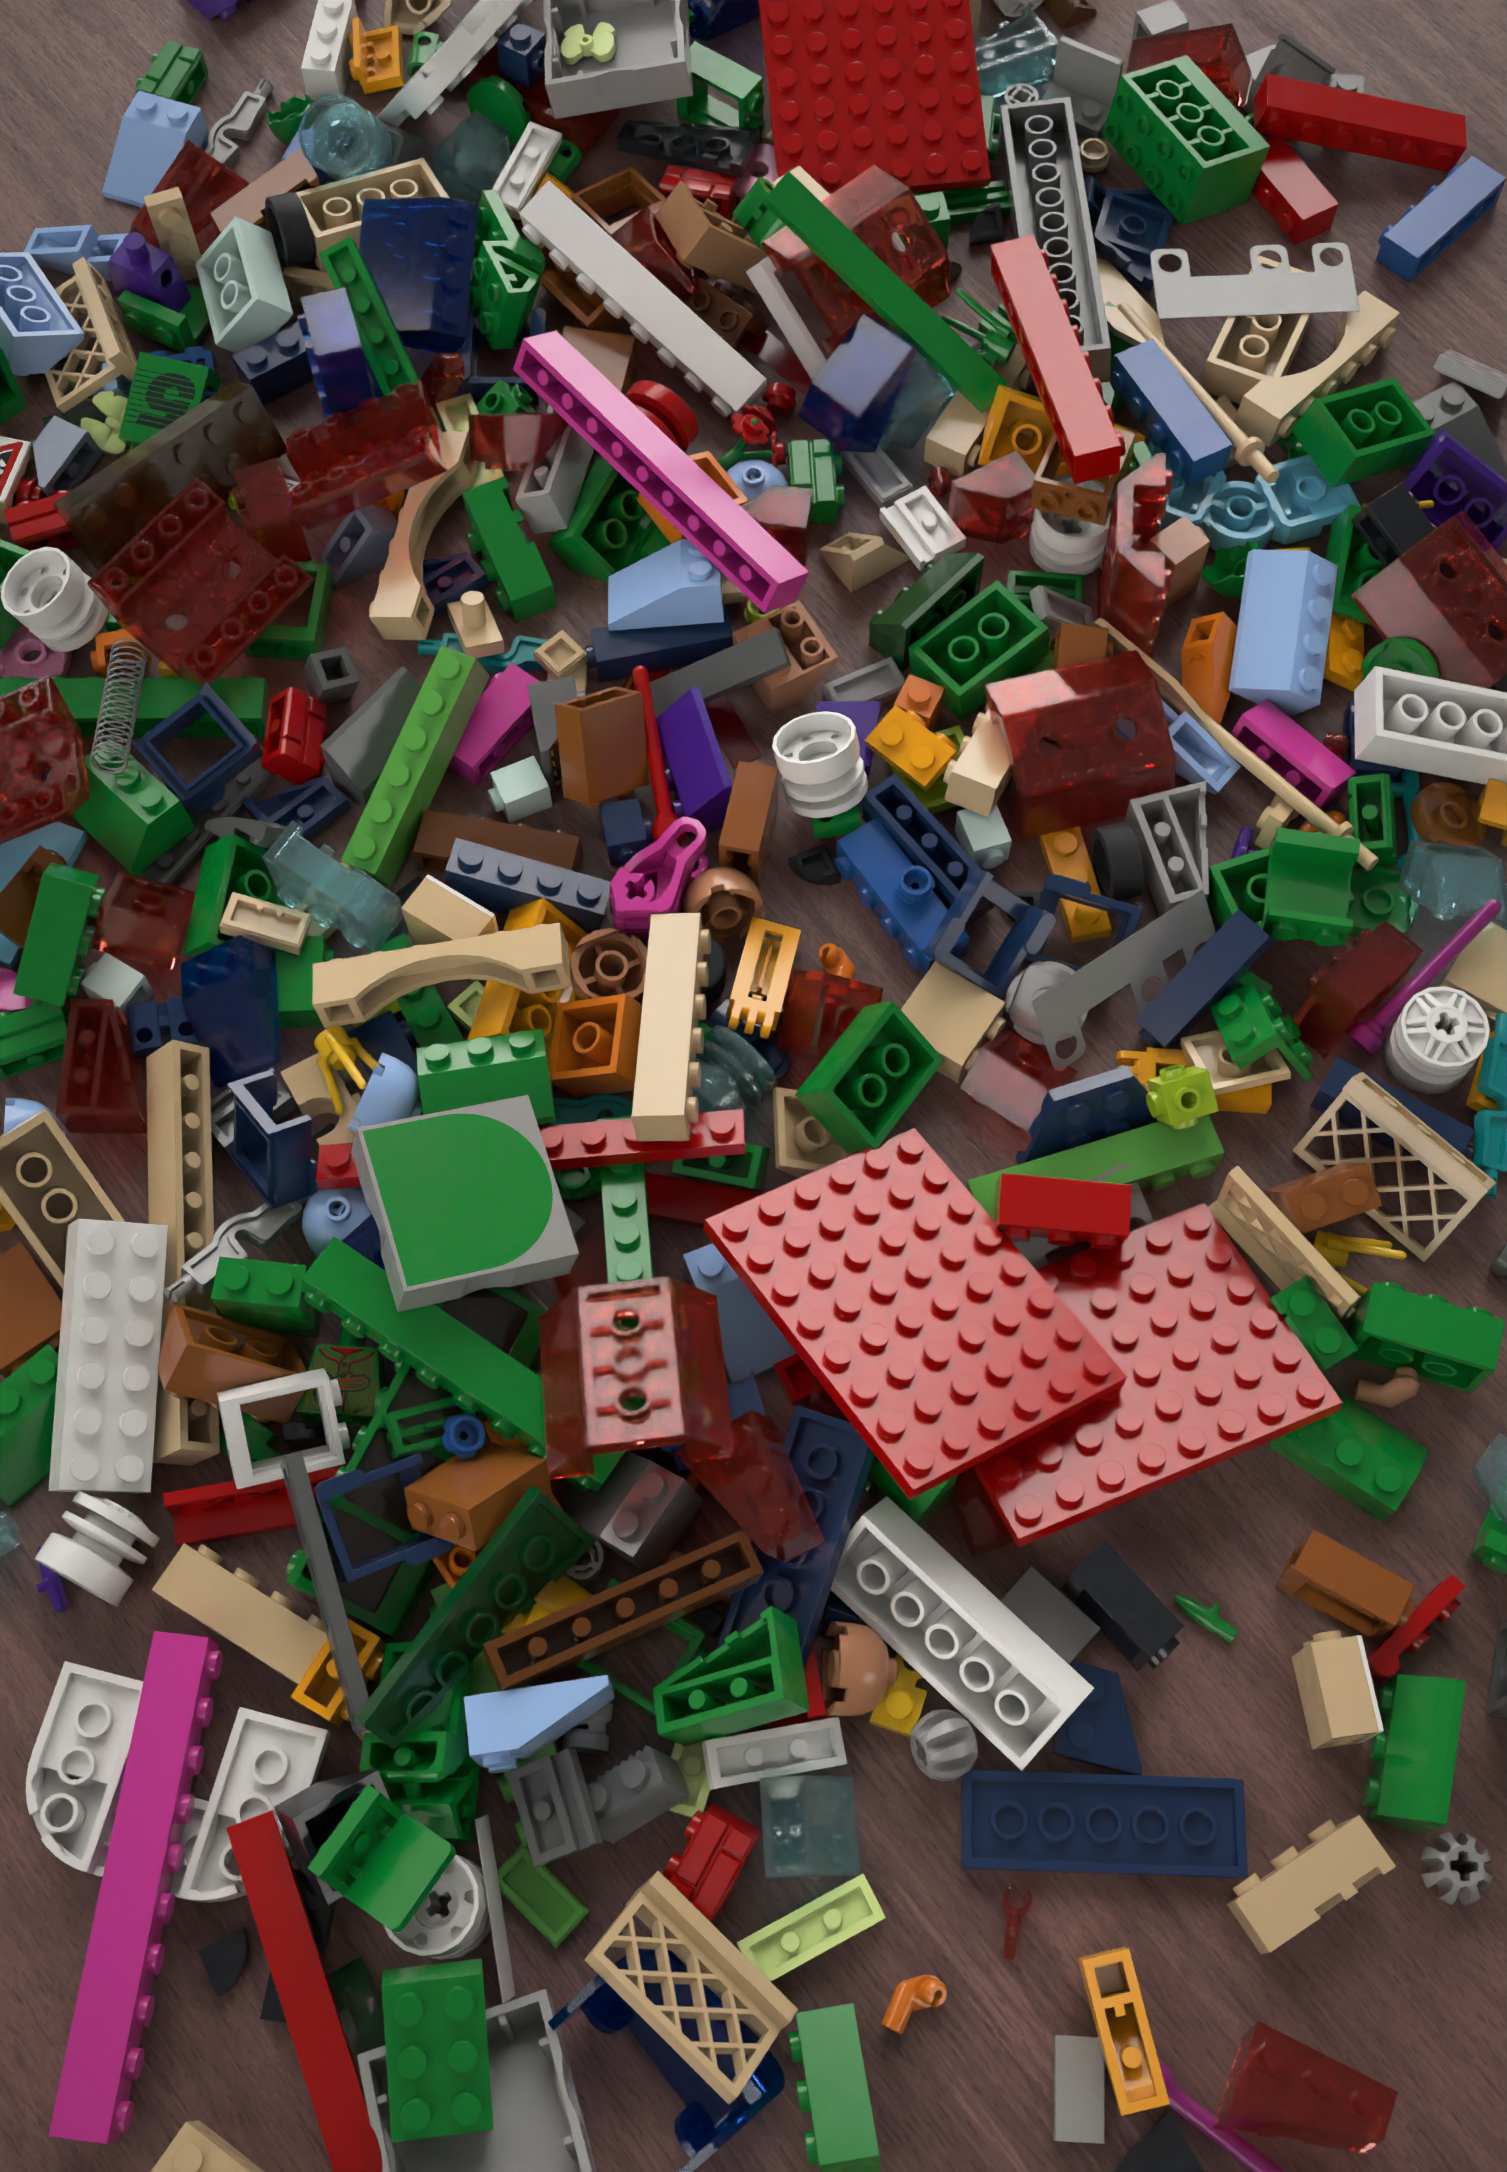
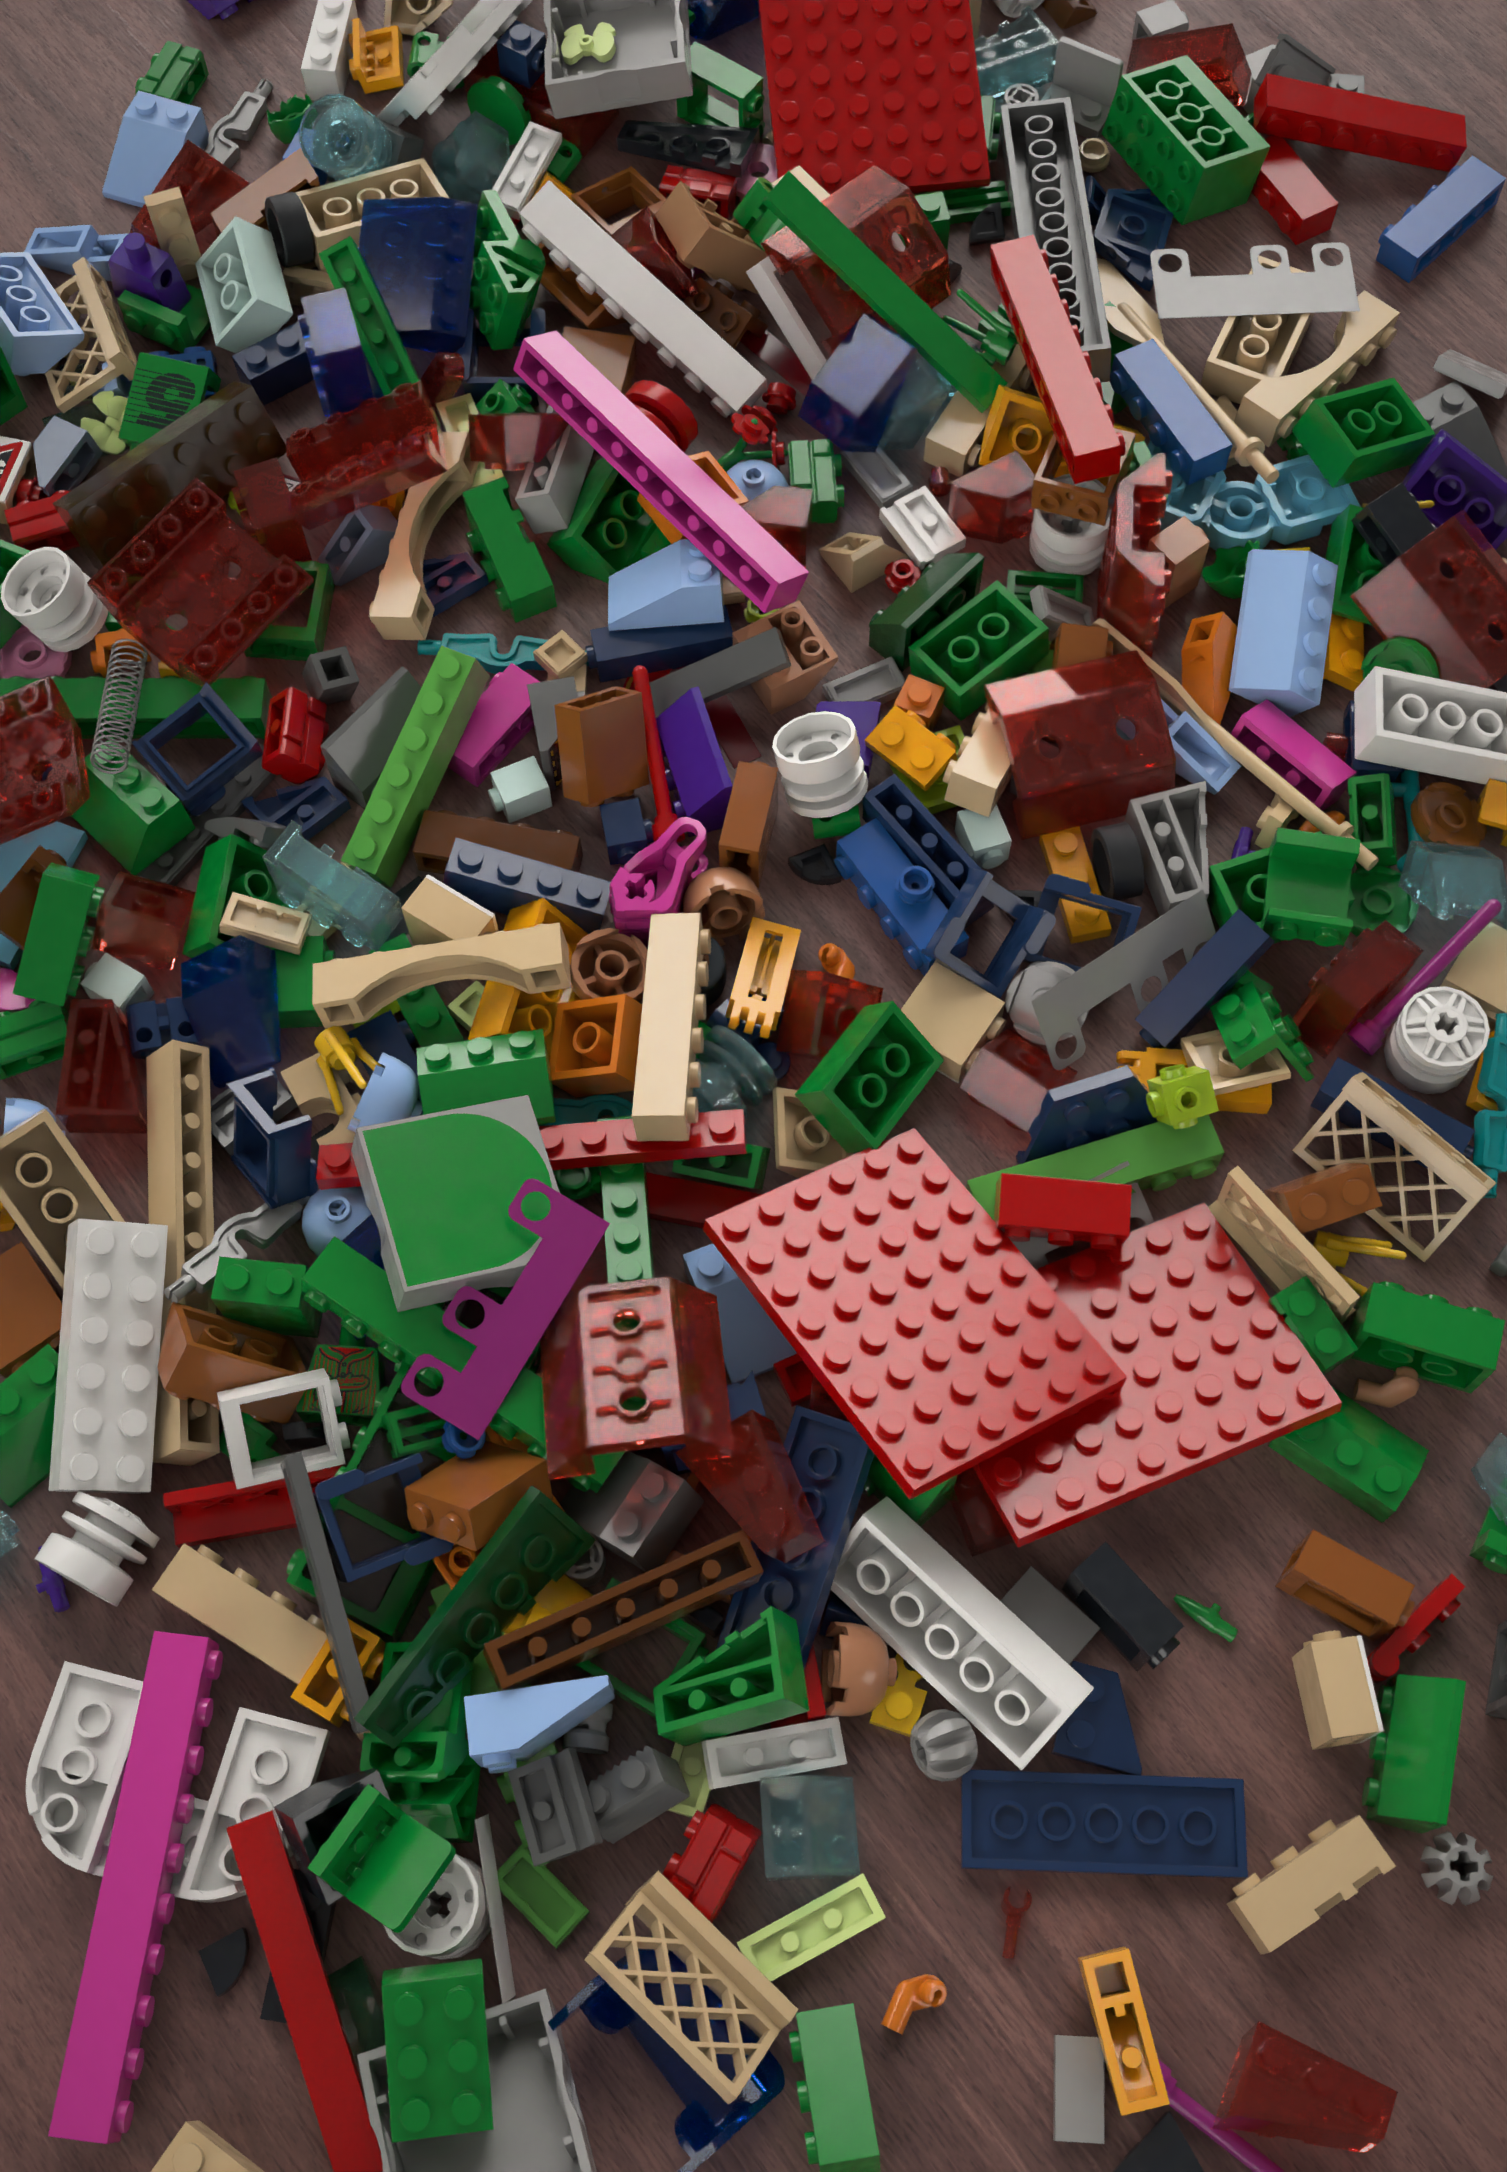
(475, 625): tan tile -> none
(514, 1328): none -> magenta piece
(896, 581): none -> red plate

